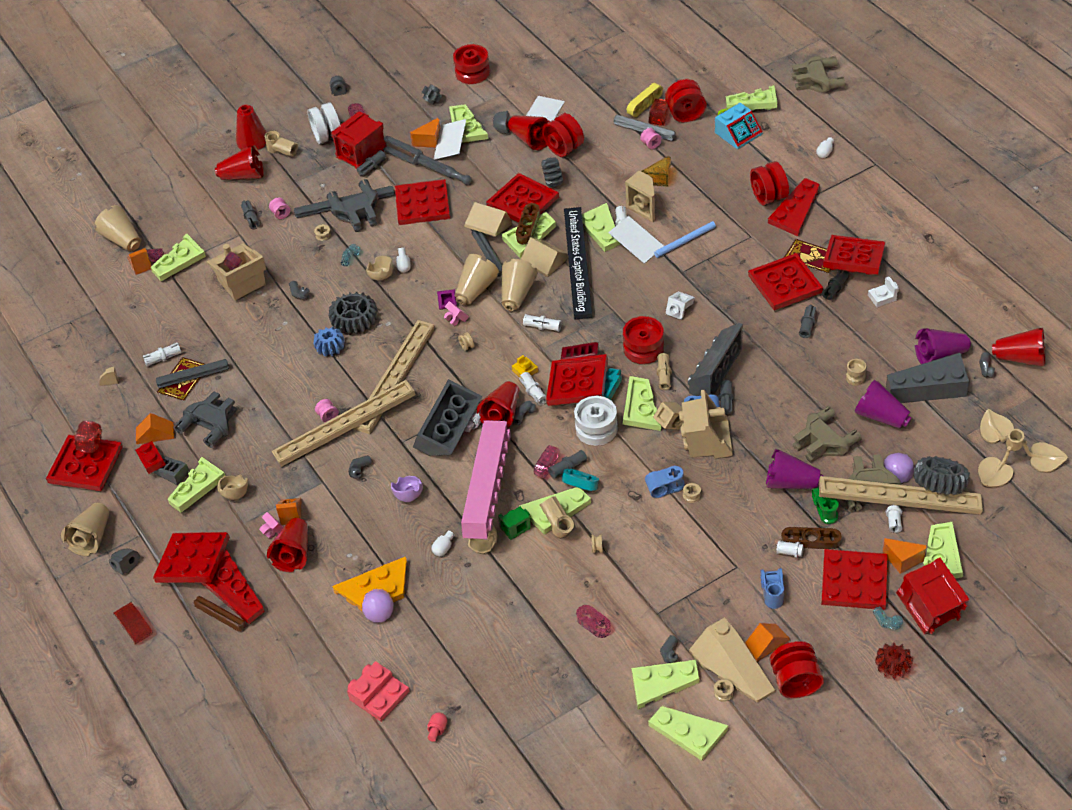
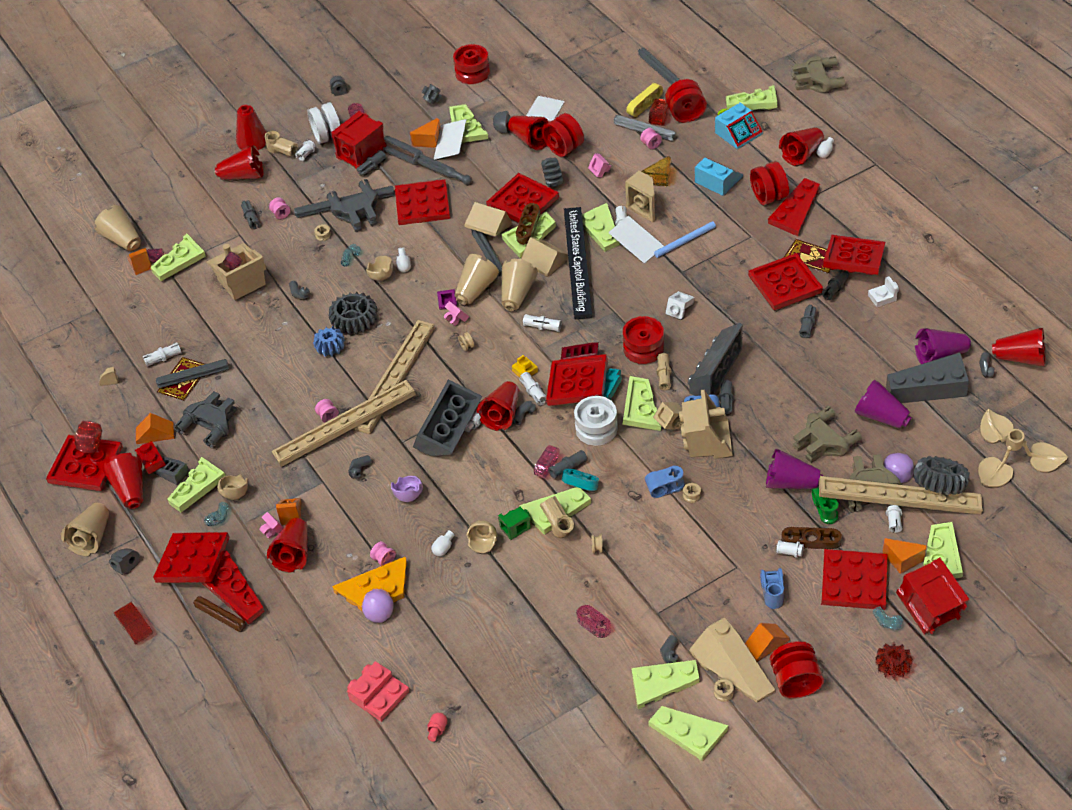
(126, 478): none -> red cone
(218, 516): none -> clear light blue arm
(307, 148): none -> white pin
(382, 553): none -> bright pink wheel
(485, 480): bright pink brick -> none
(599, 165): none -> bright pink tile
(657, 65): none -> dark grey axle
(716, 176): none -> medium azure slope
(800, 145): none -> red cone
(856, 372): tan wheel -> none

